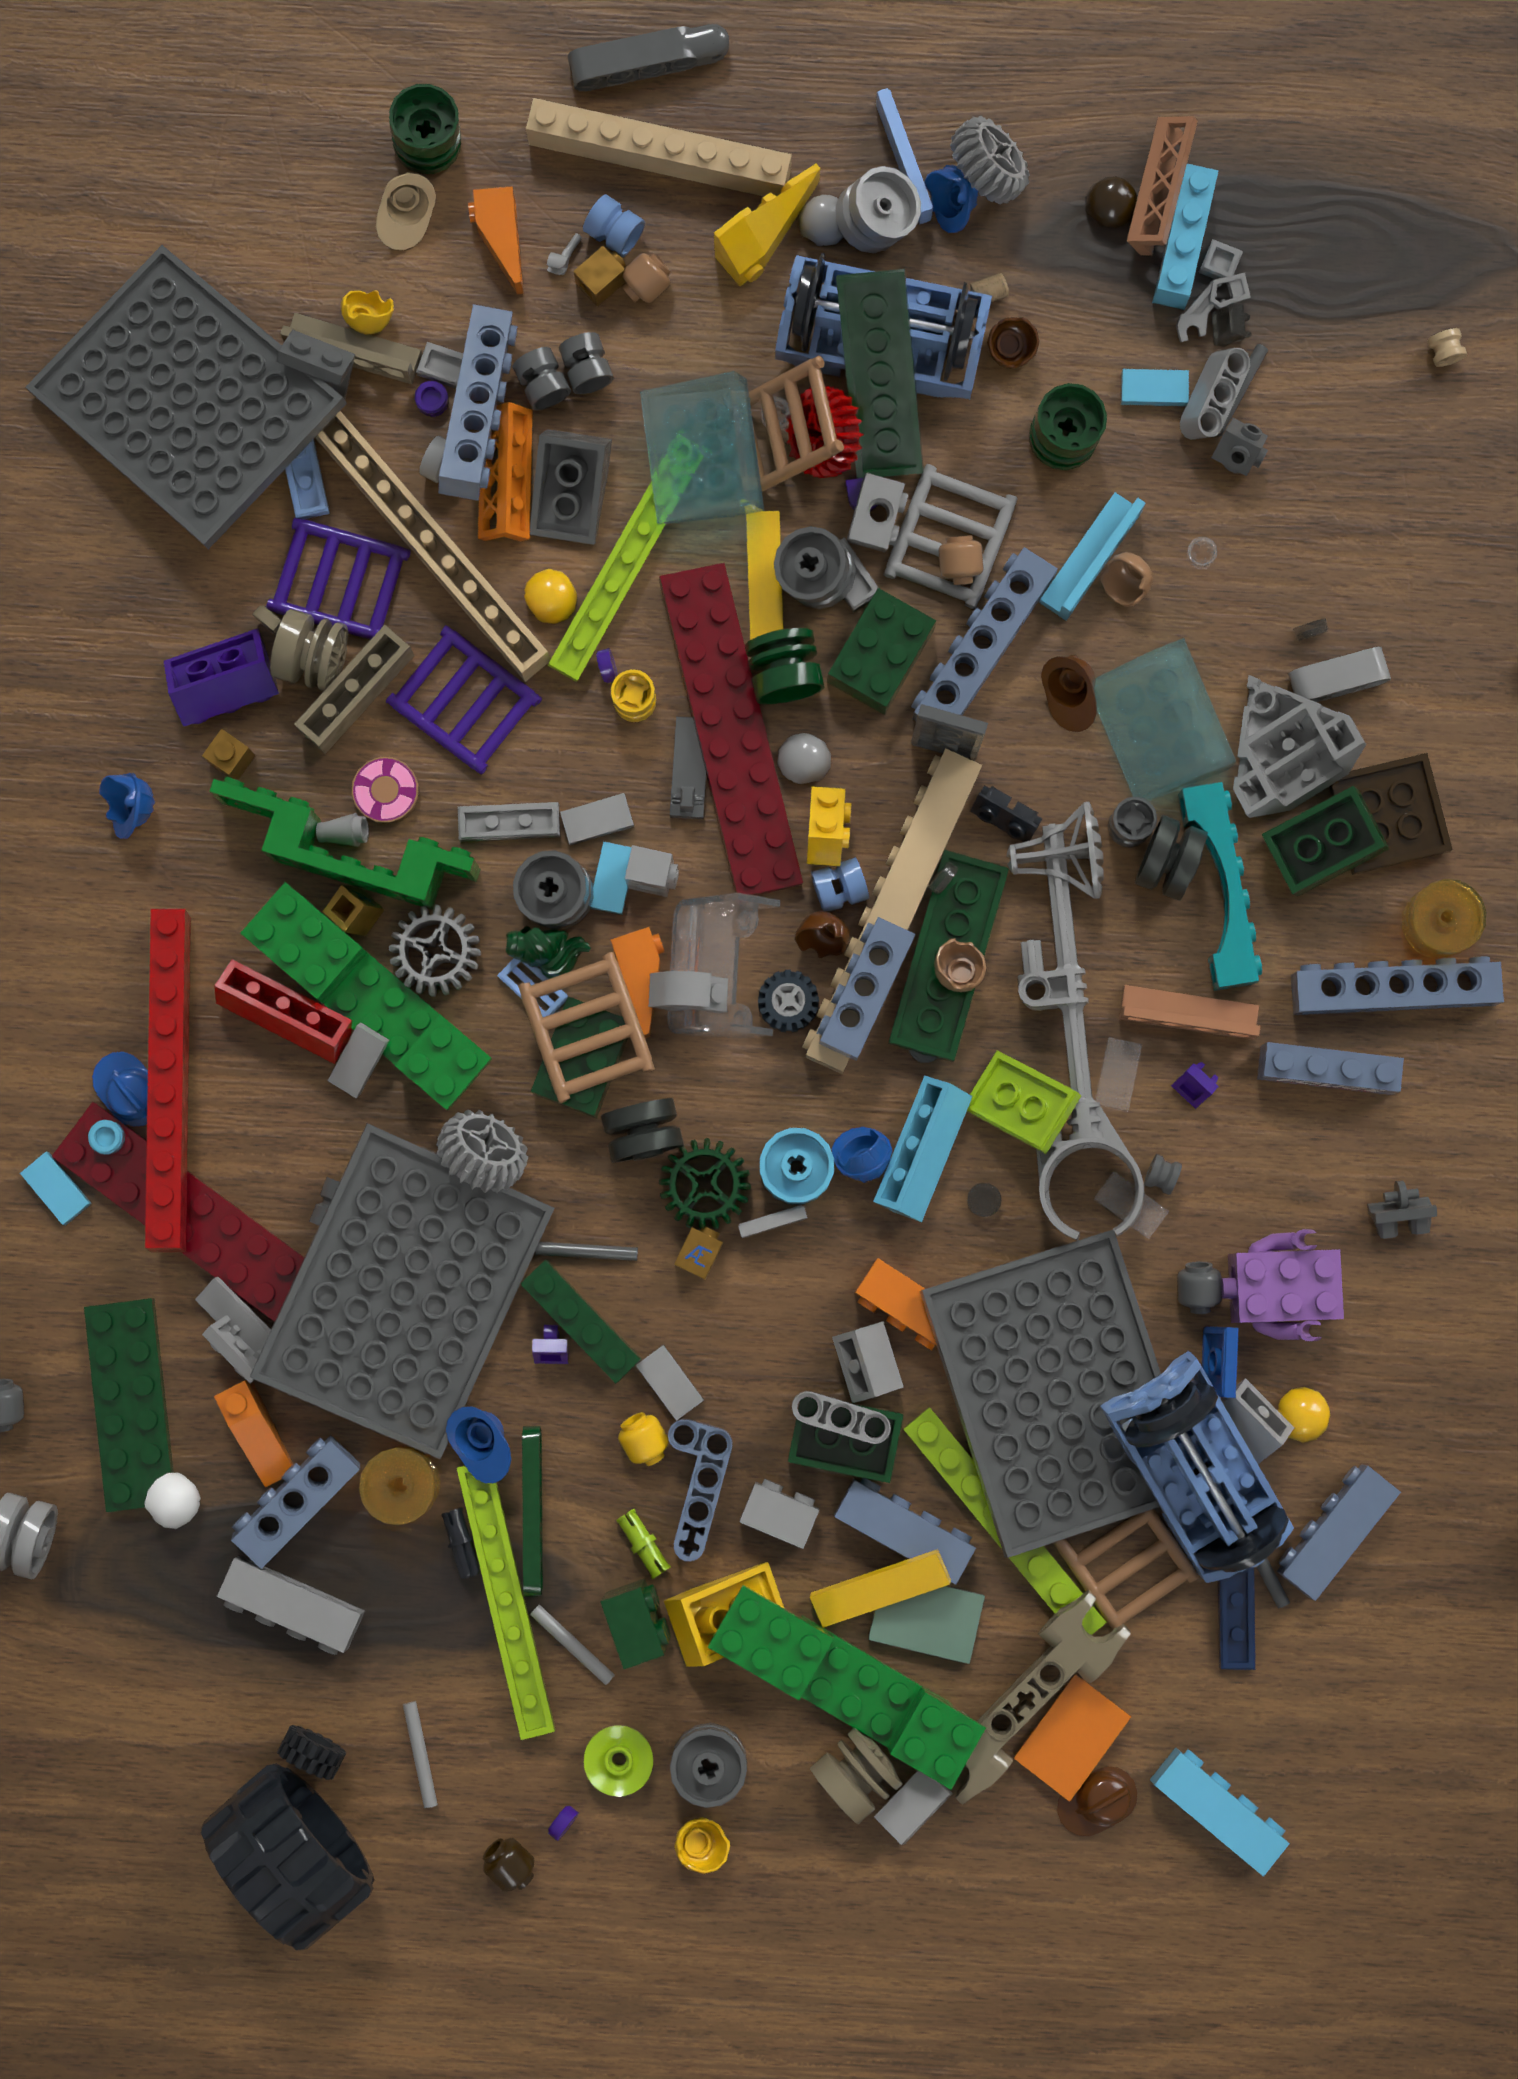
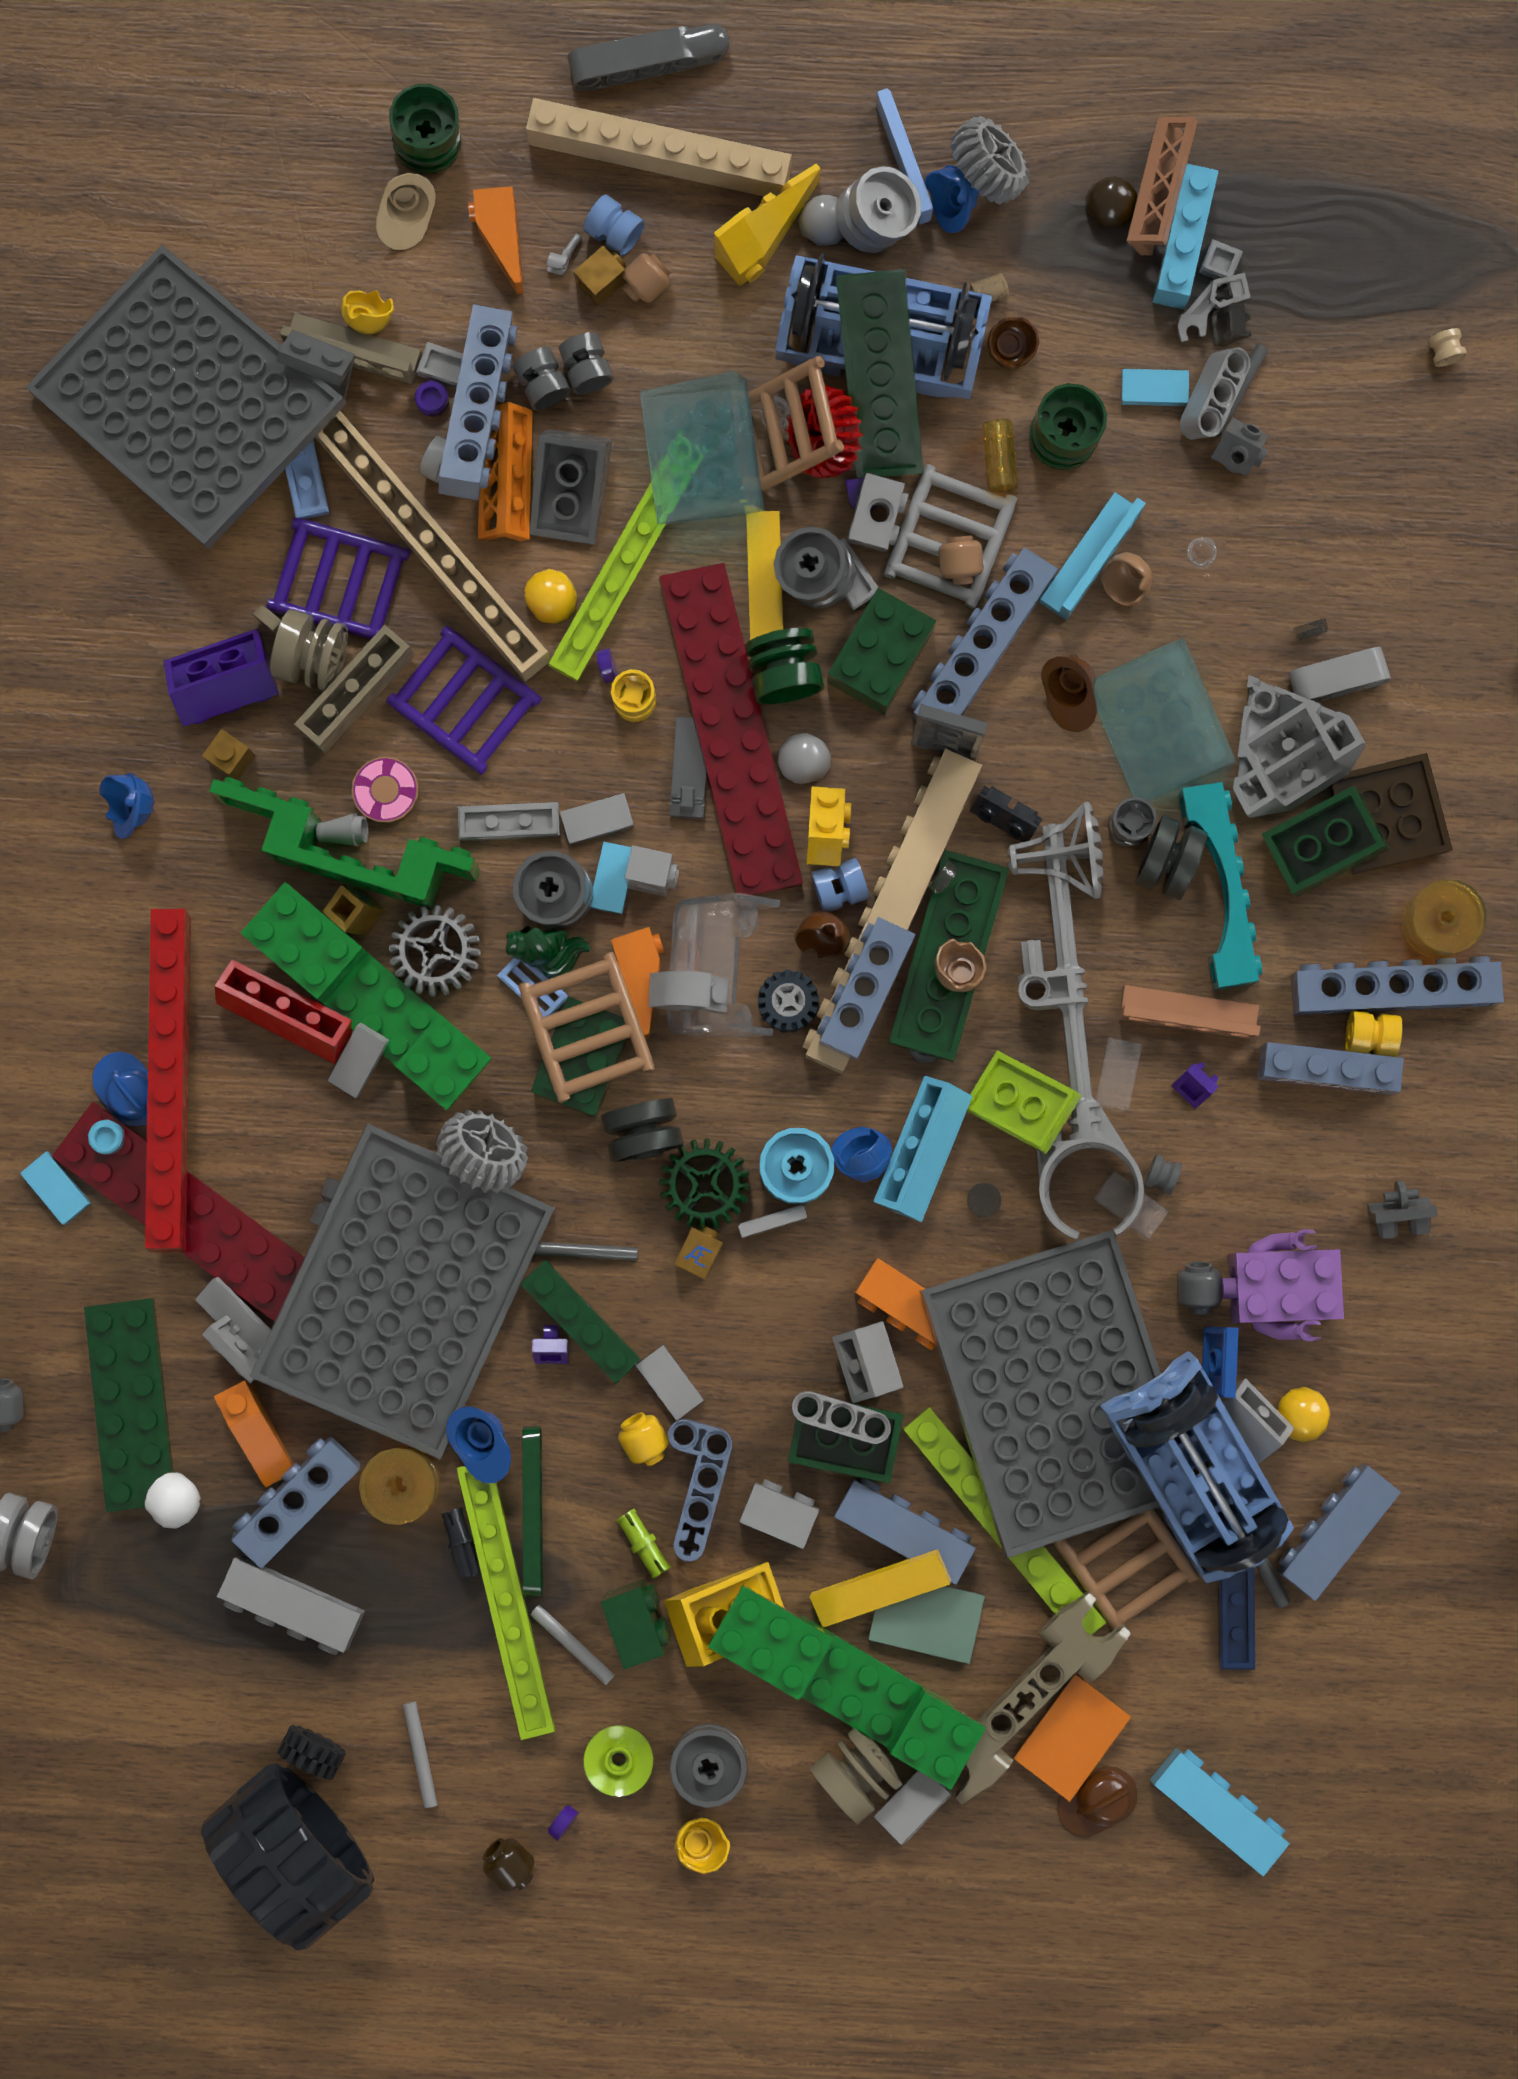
(1000, 455): none -> clear yellow axle
(1379, 1034): none -> yellow wheel

